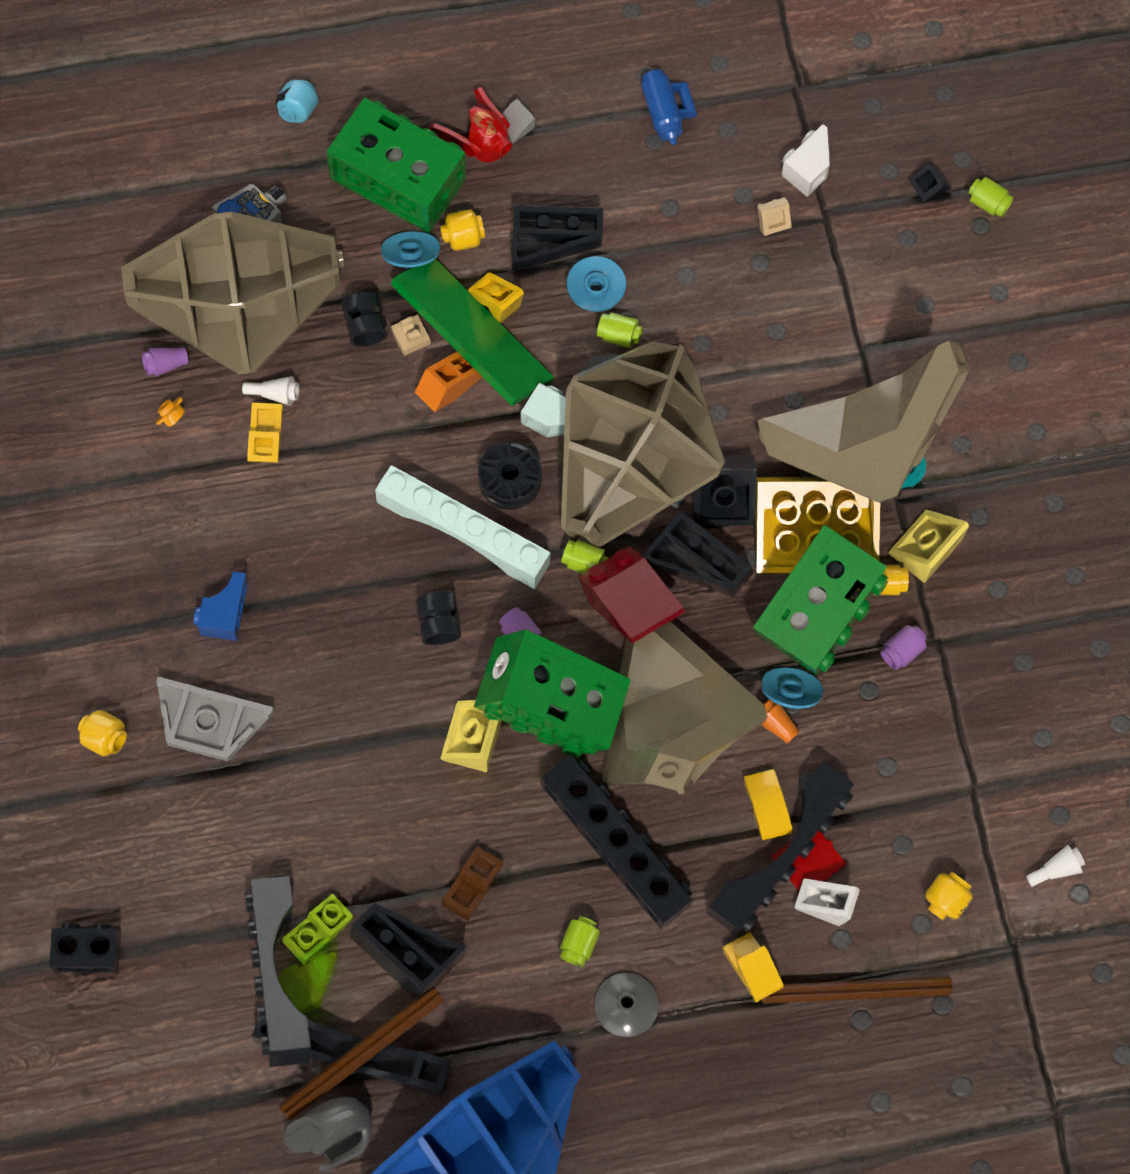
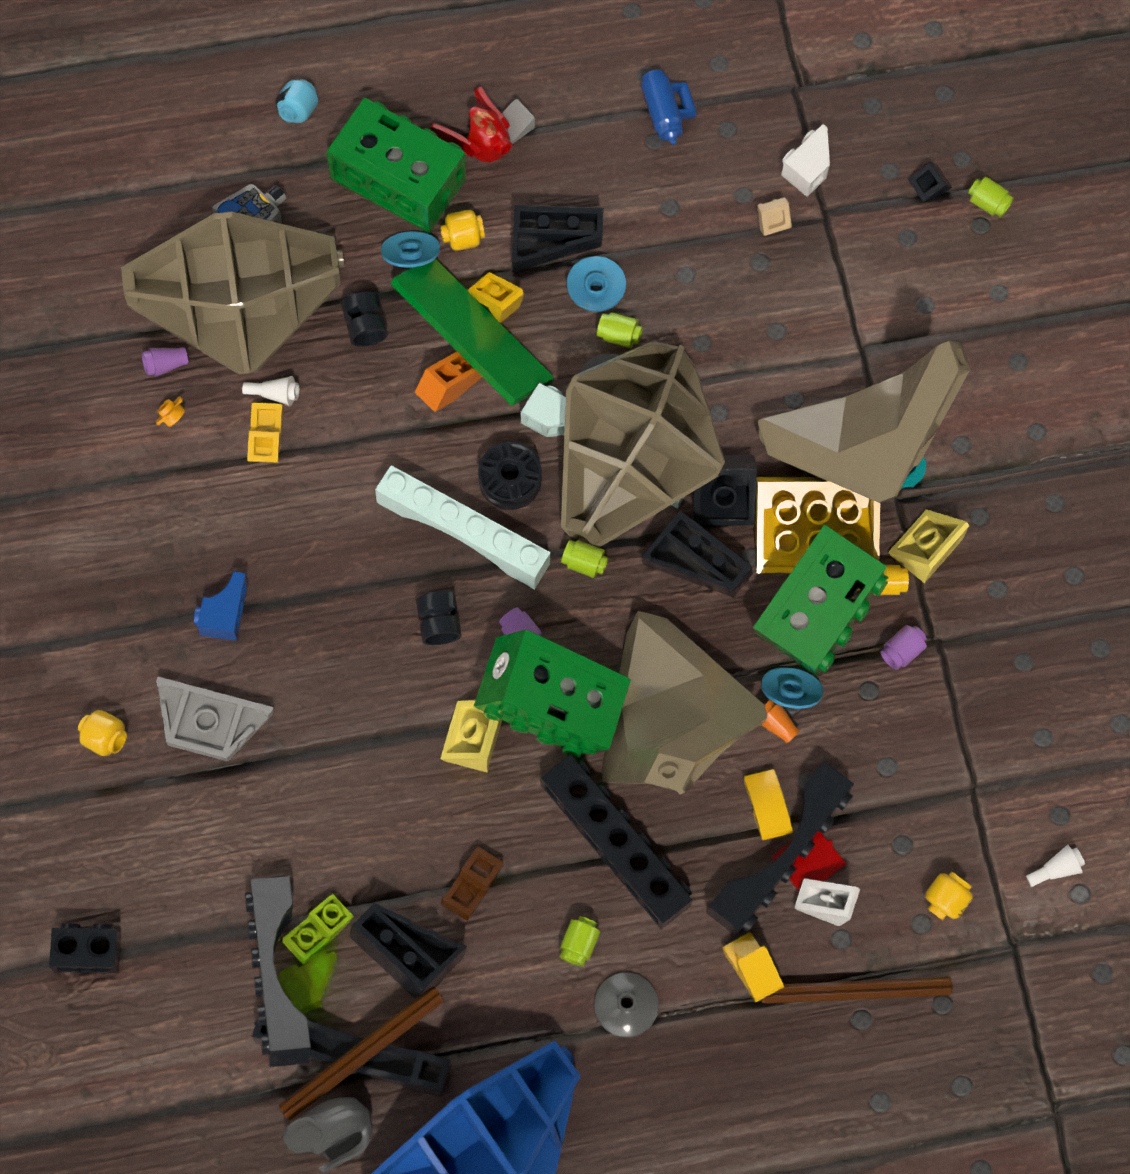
(410, 335): tan tile -> none
(630, 594): dark red slope -> none

